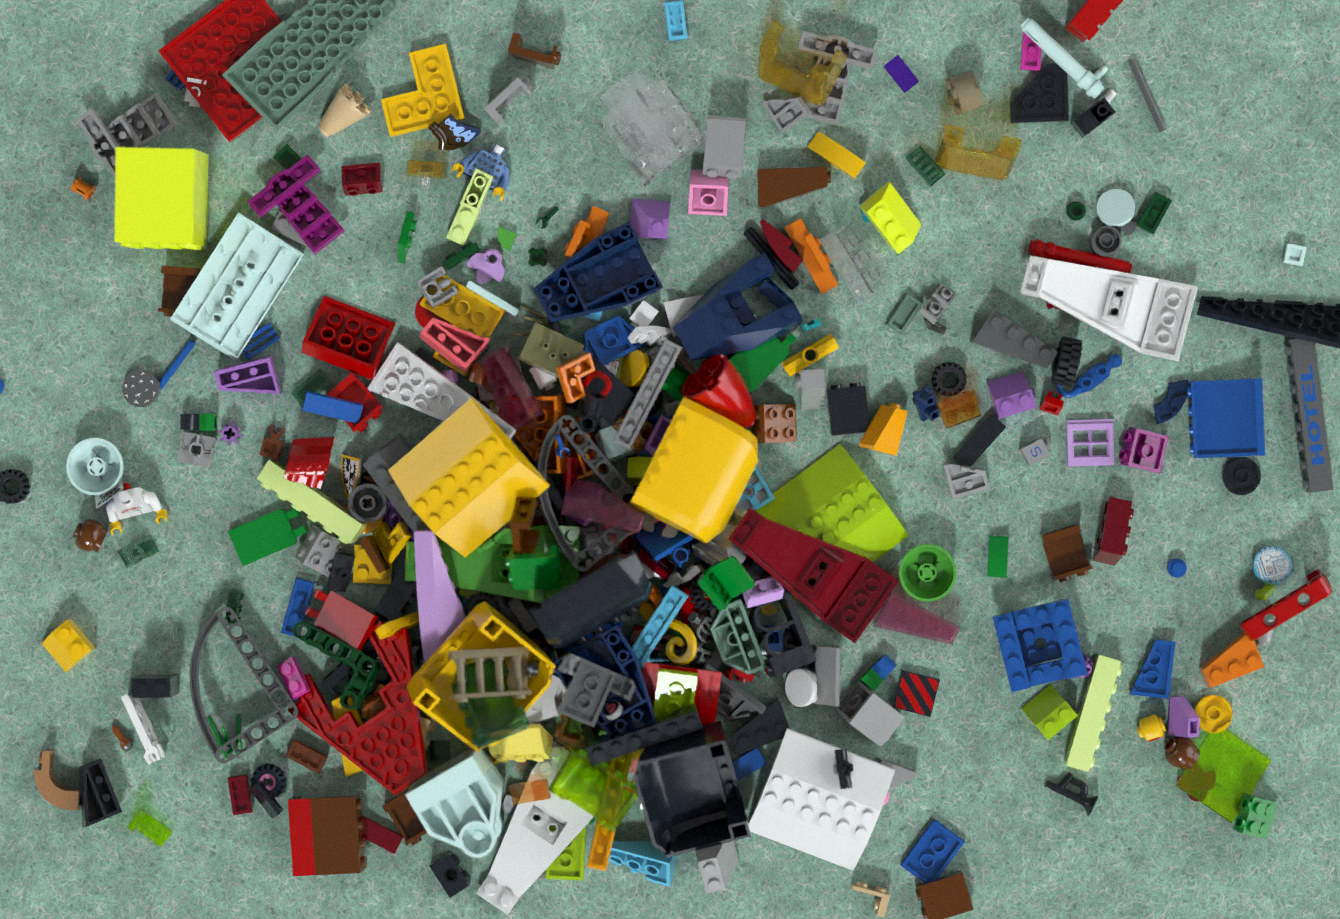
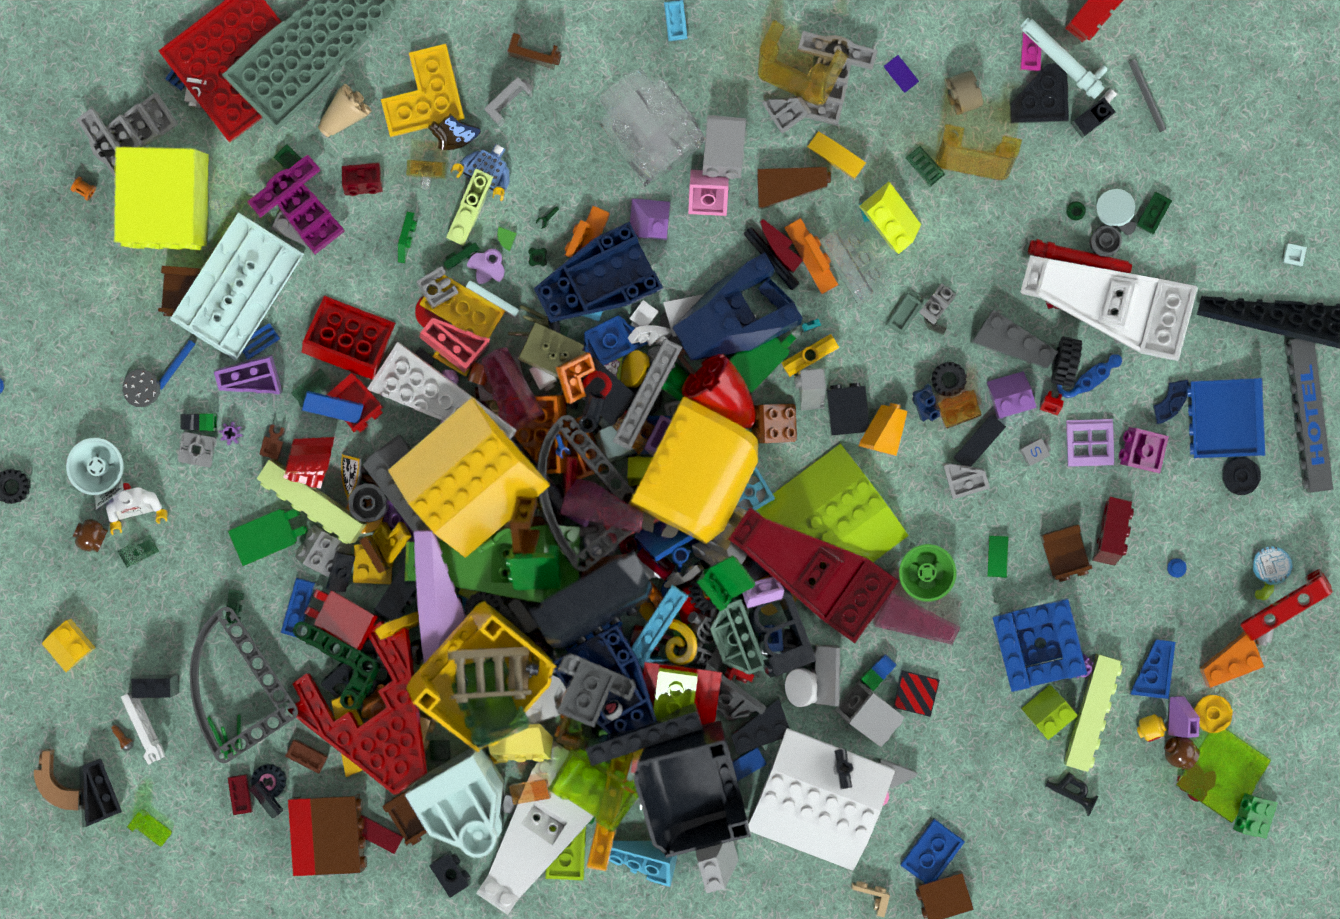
(293, 678): dark pink plate -> none

